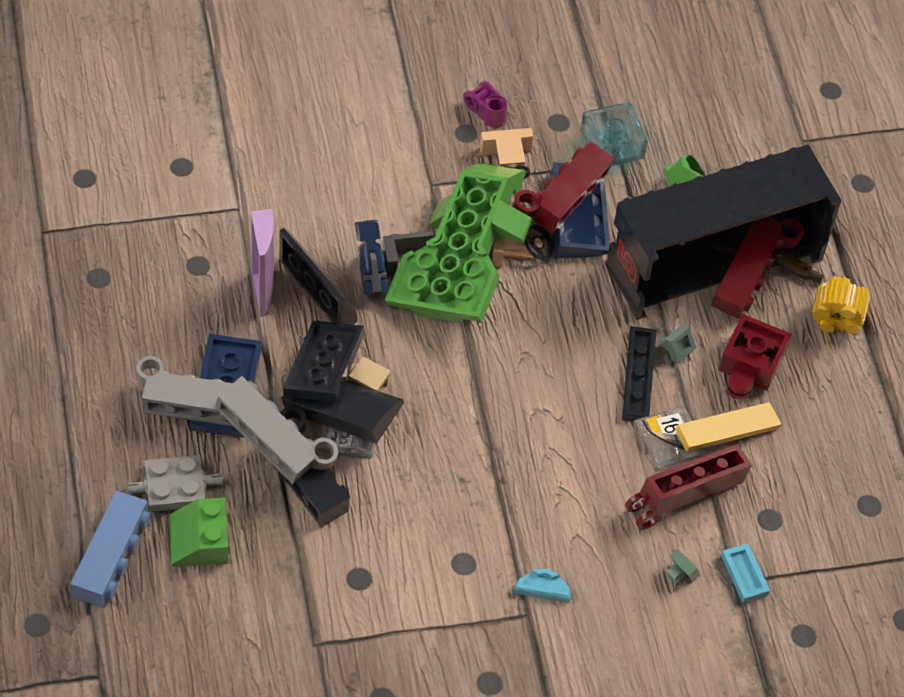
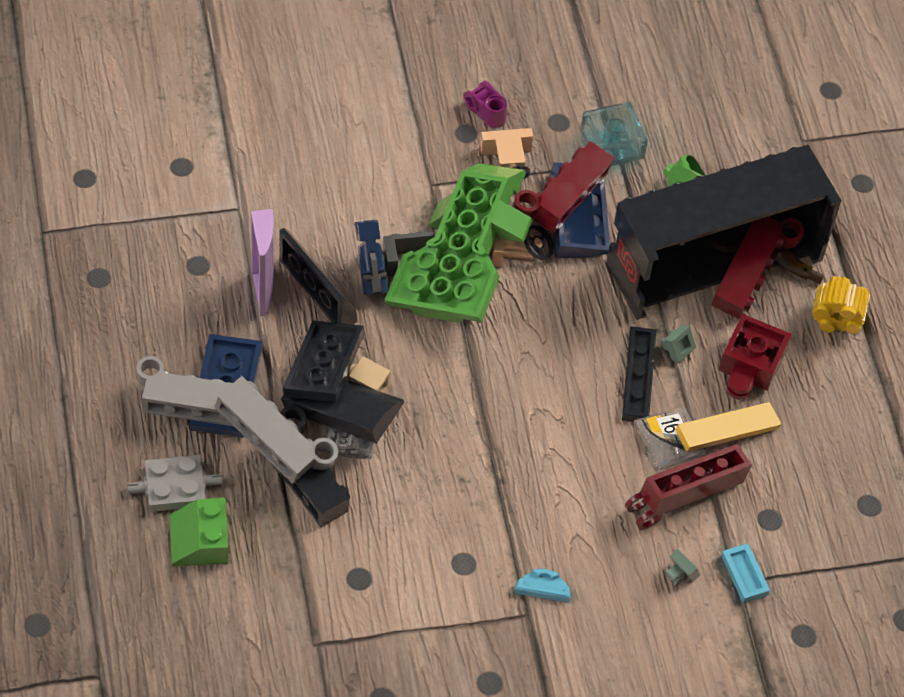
(110, 548): medium blue brick -> none

